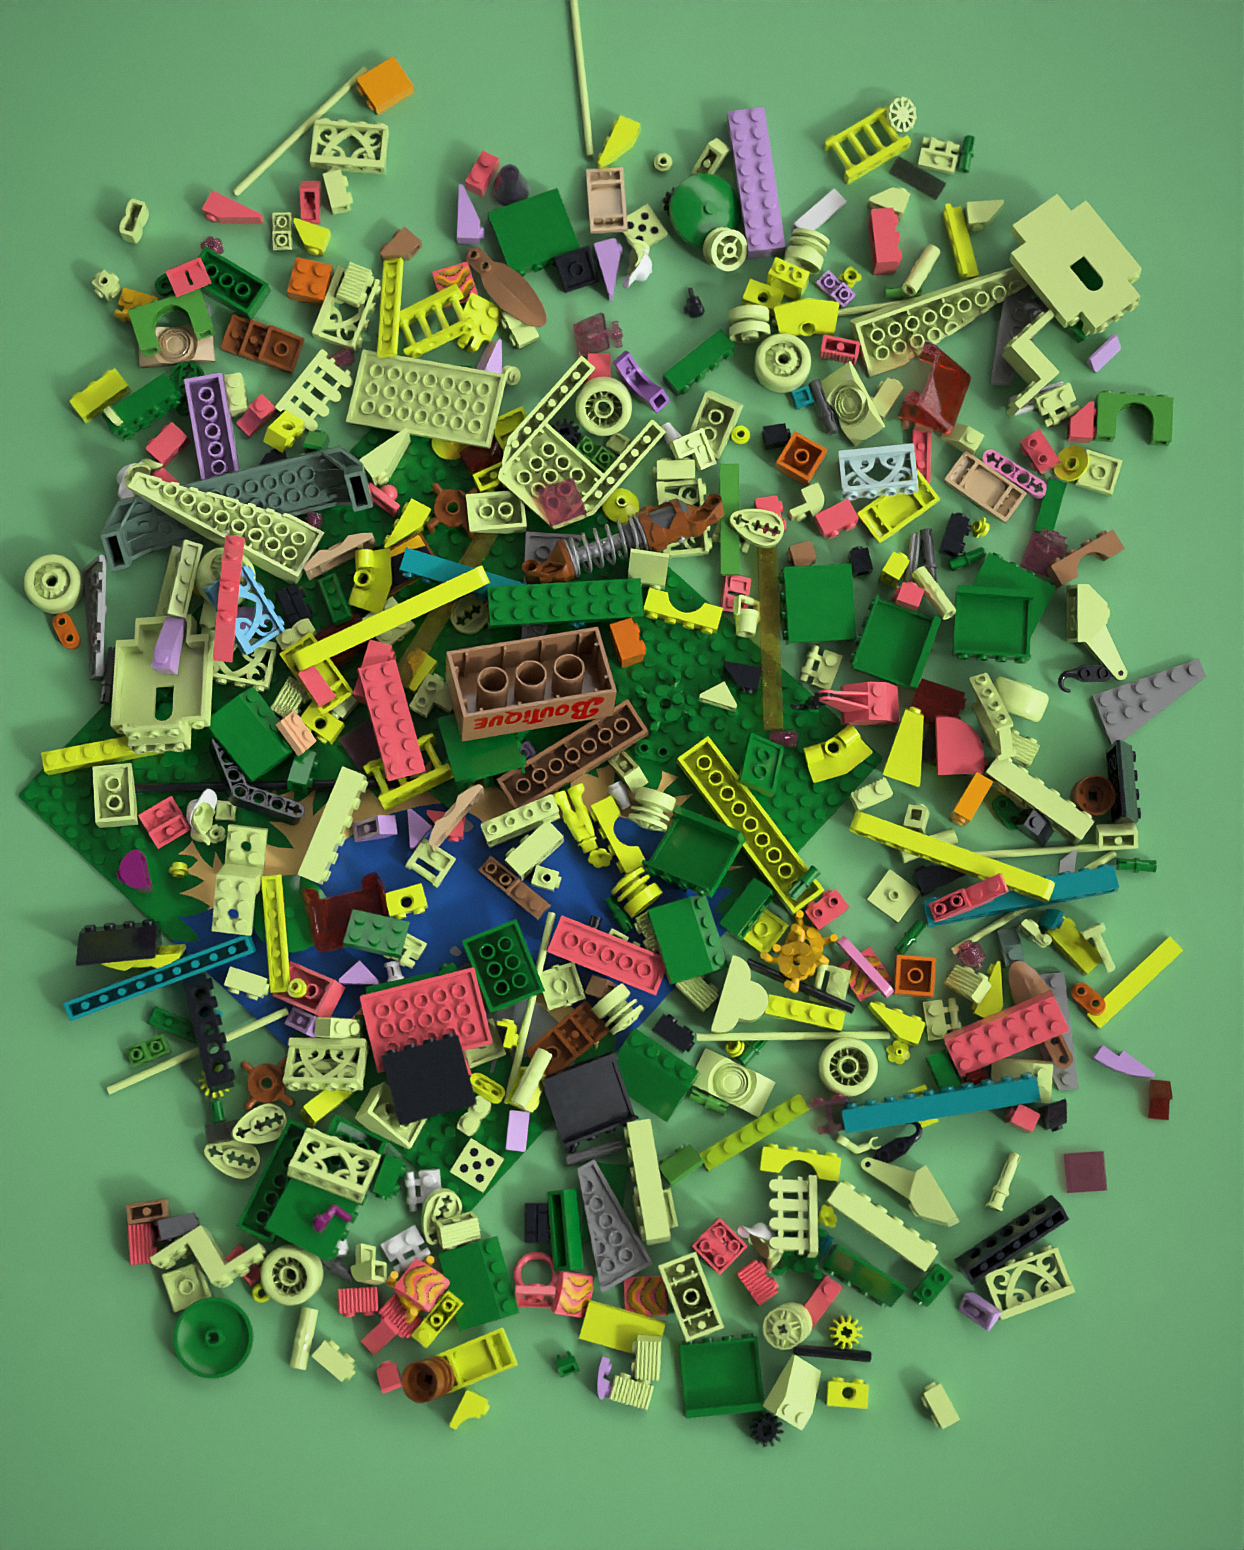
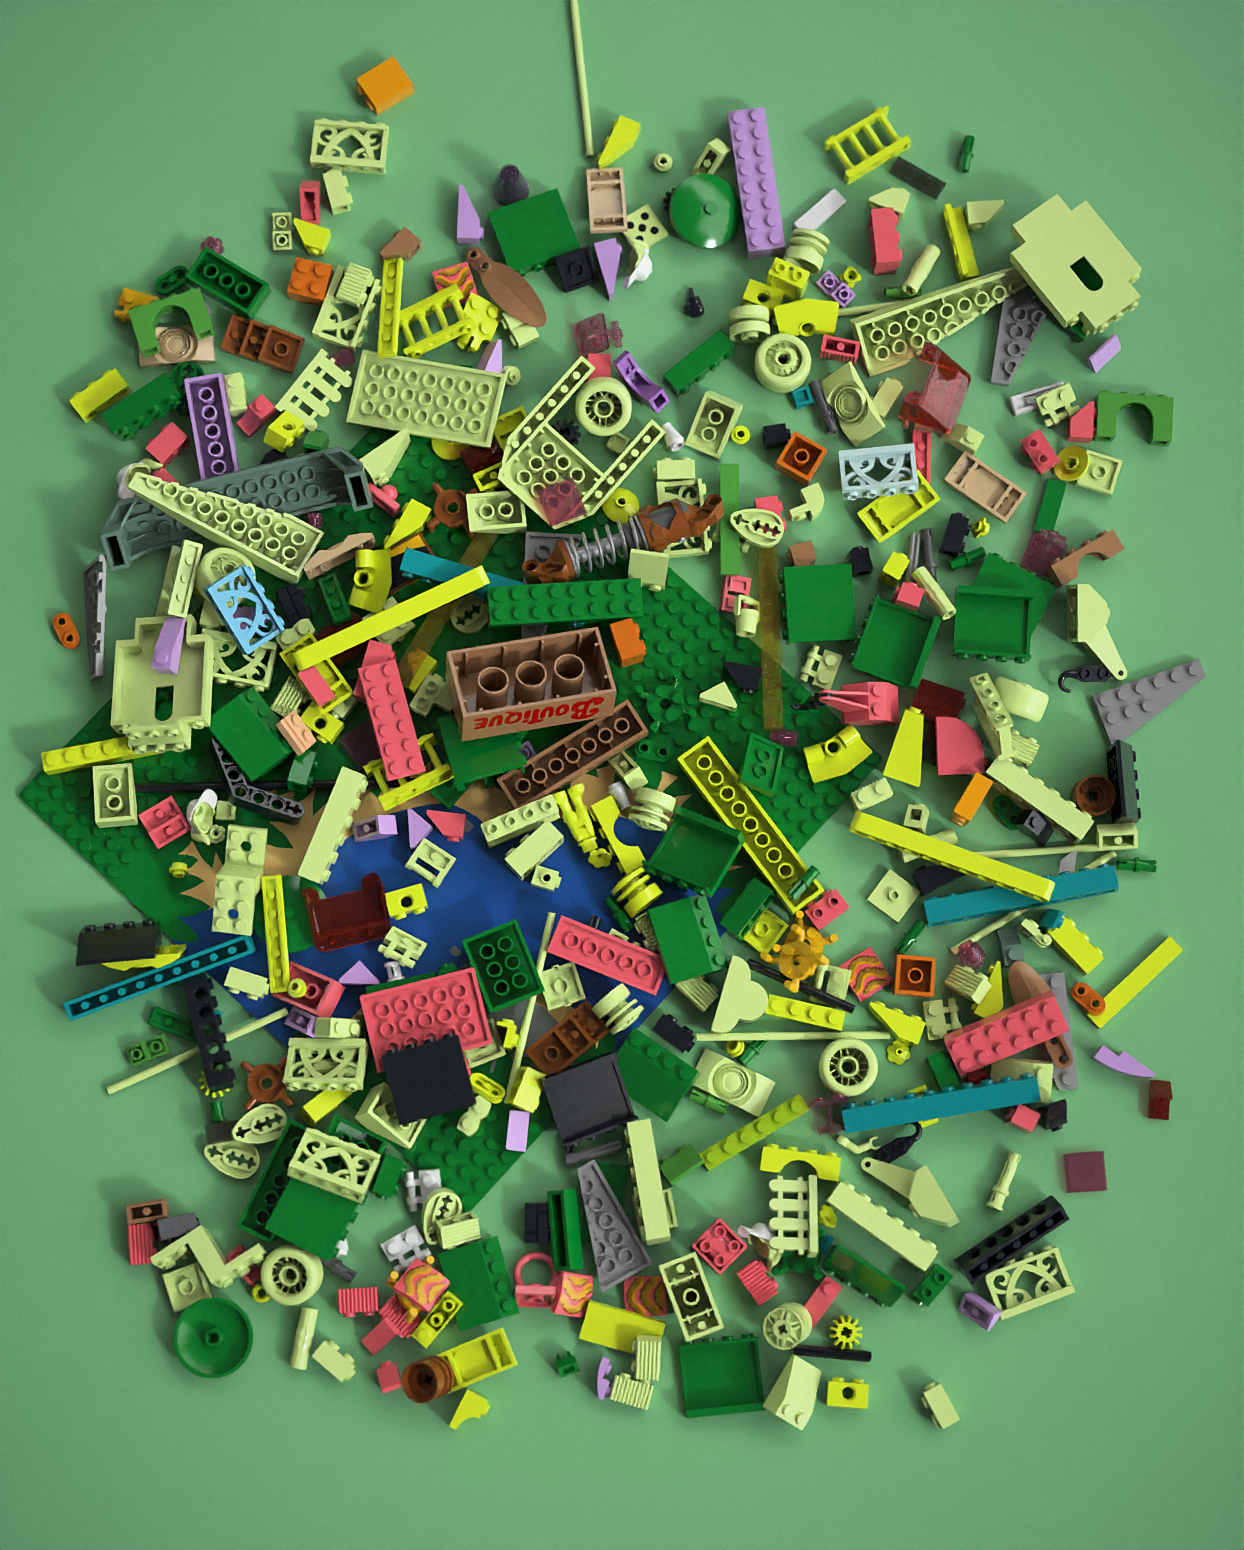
(63, 594): yellowish green wheel -> none
(106, 285): yellowish green brick -> none
(107, 683): dark grey pin -> none
(111, 414): yellowish green tile -> none
(135, 219): yellowish green brick -> none
(135, 872): magenta brick -> none
(179, 280): coral piece -> none
(228, 211): coral slope -> none
(228, 598): coral arch -> none
(299, 132): yellowish green piece -> none
(321, 1221): magenta plate -> none
(367, 1268): yellowish green brick -> none
(376, 934): green plate -> none
(454, 815): tan slope -> none
(477, 1165): yellowish green tile -> none
(482, 173): coral brick -> none
(514, 888): medium nougat slope -> none
(531, 1077): yellowish green axle -> none
(596, 454): bright green slope -> none
(599, 987): medium nougat brick -> none
(697, 445): yellowish green plate -> none
(705, 618): neon yellow arch -> none
(725, 249): yellowish green wheel -> none
(773, 1427): black gear -> none
(836, 519): coral brick -> none
(865, 967): bright pink beam -> none
(901, 114): yellowish green wheel -> none
(937, 160): yellowish green plate -> none
(968, 898): coral slope -> none
(1016, 471): bright pink beam -> none
(1029, 362): yellowish green bracket -> none
(1095, 932): yellowish green fence -> none

